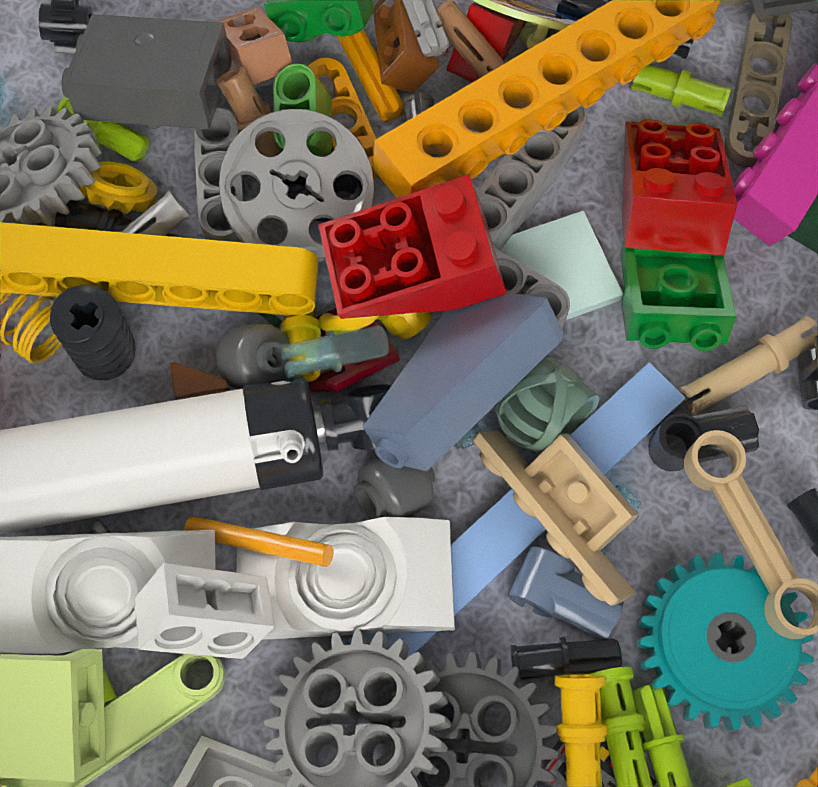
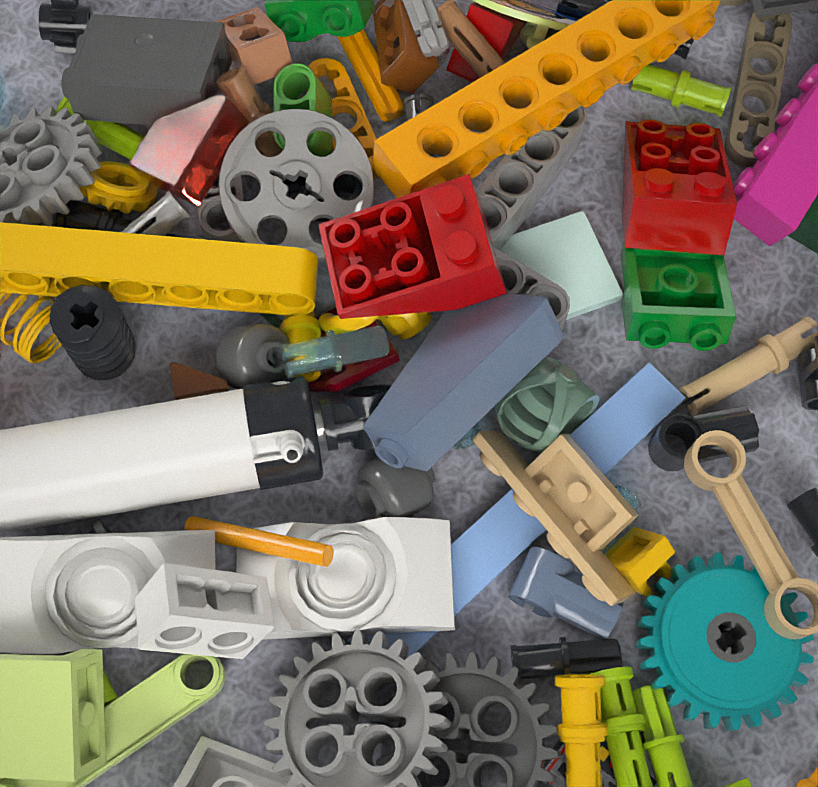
(189, 147): none -> clear red slope
(640, 556): none -> yellow tile

